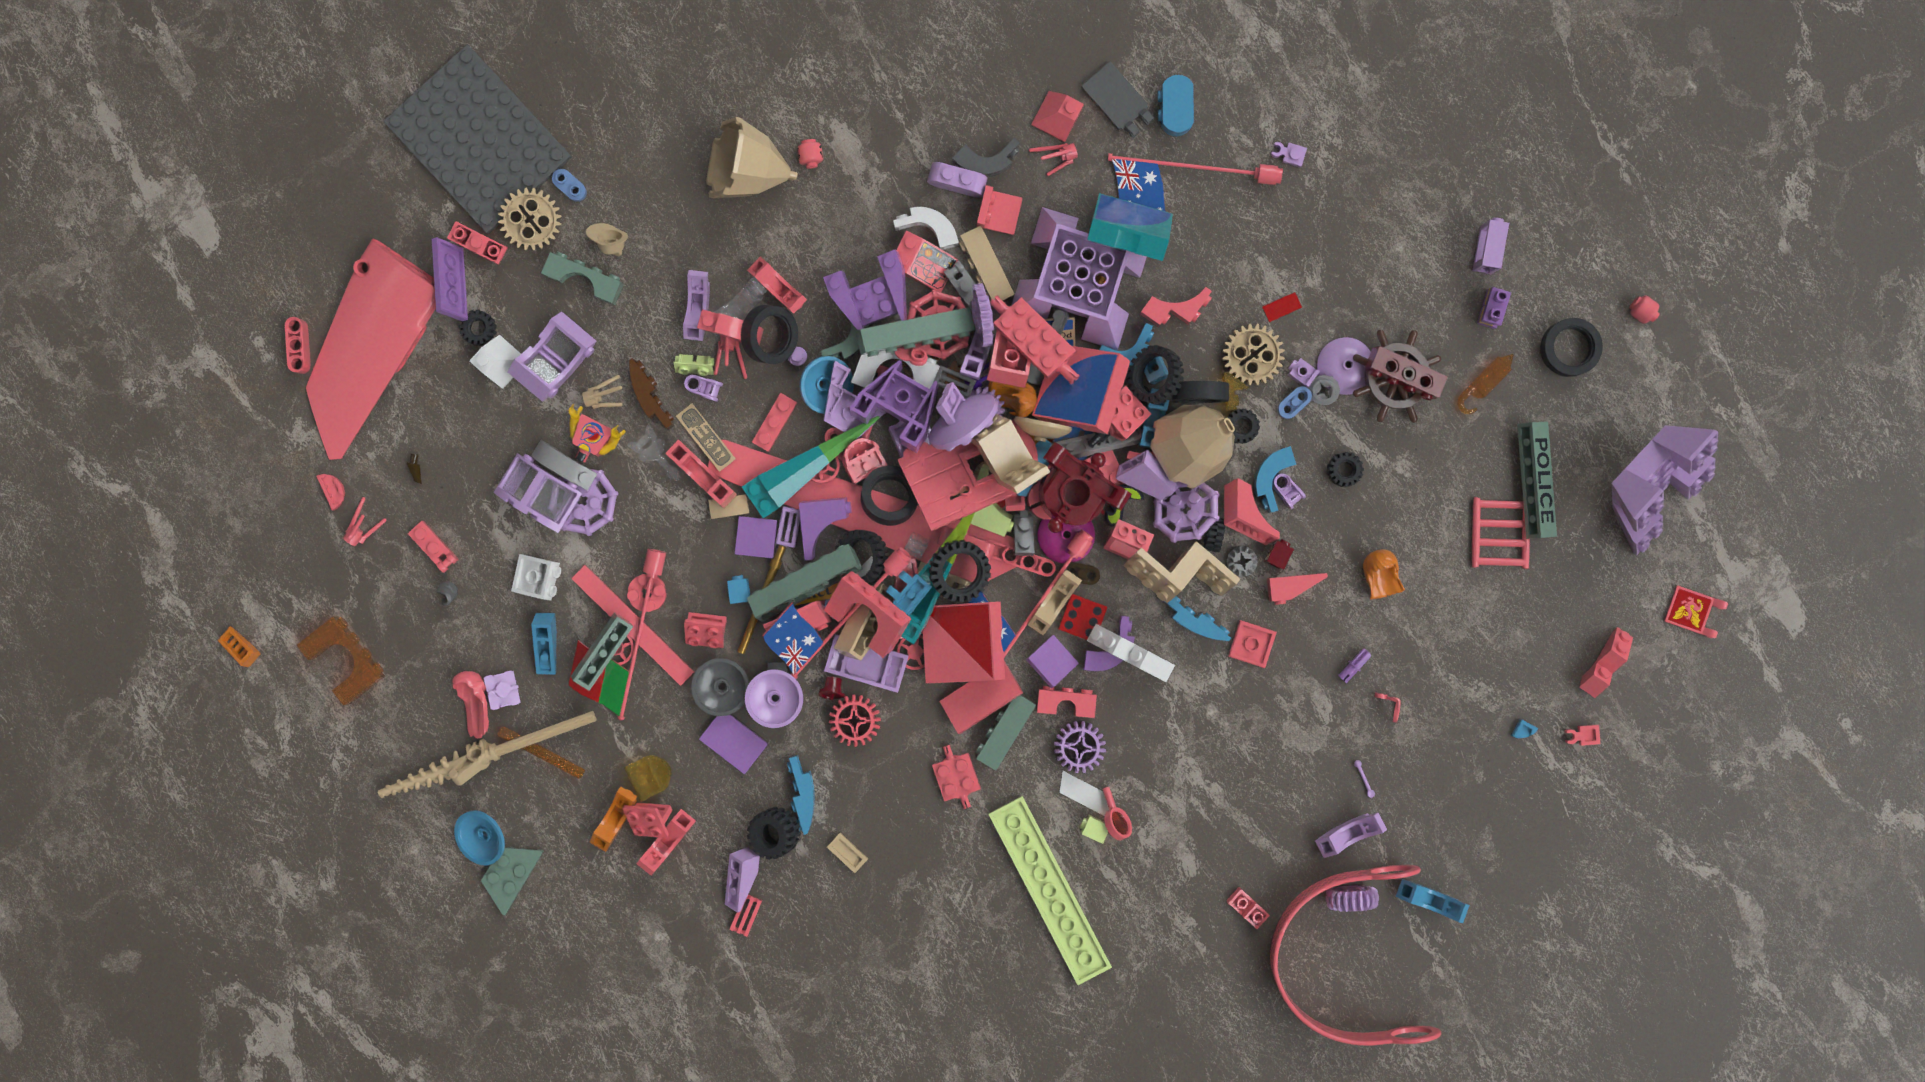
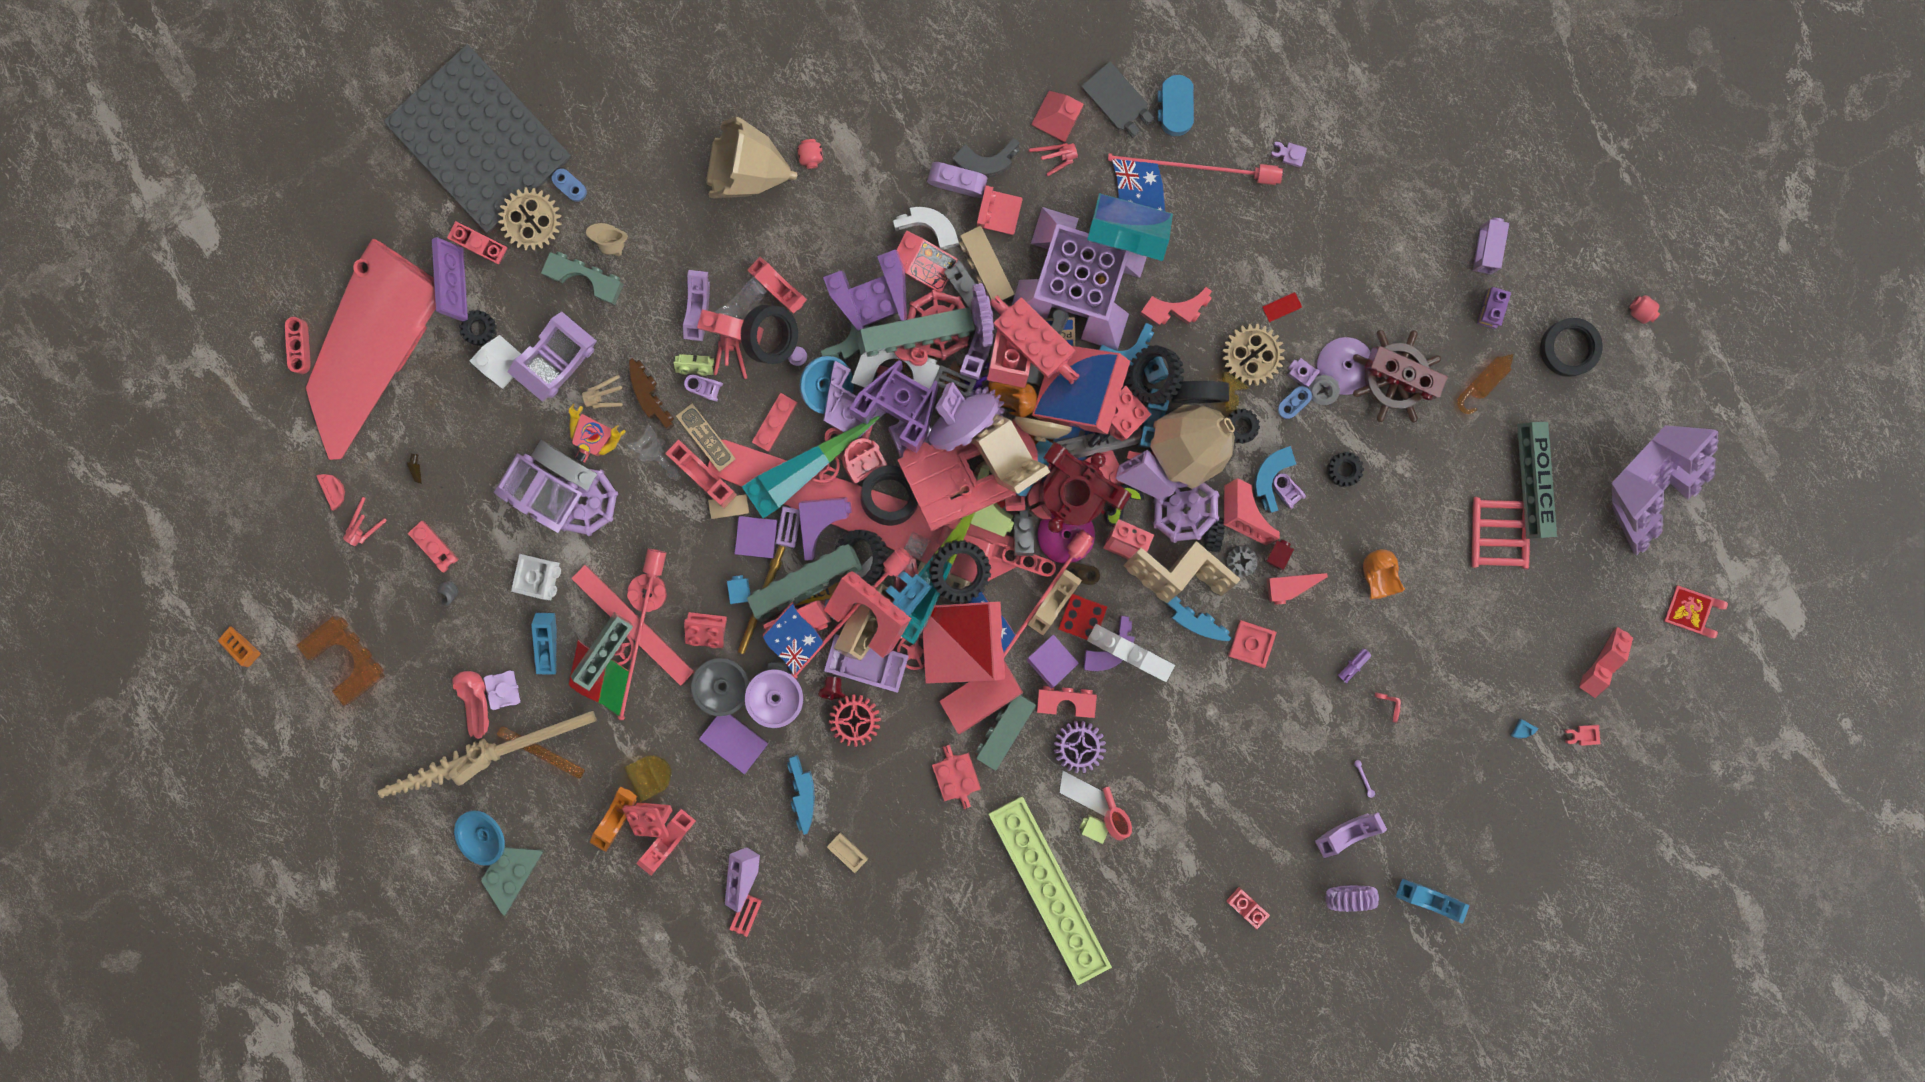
(760, 836): black tyre -> none
(1352, 1038): coral piece -> none

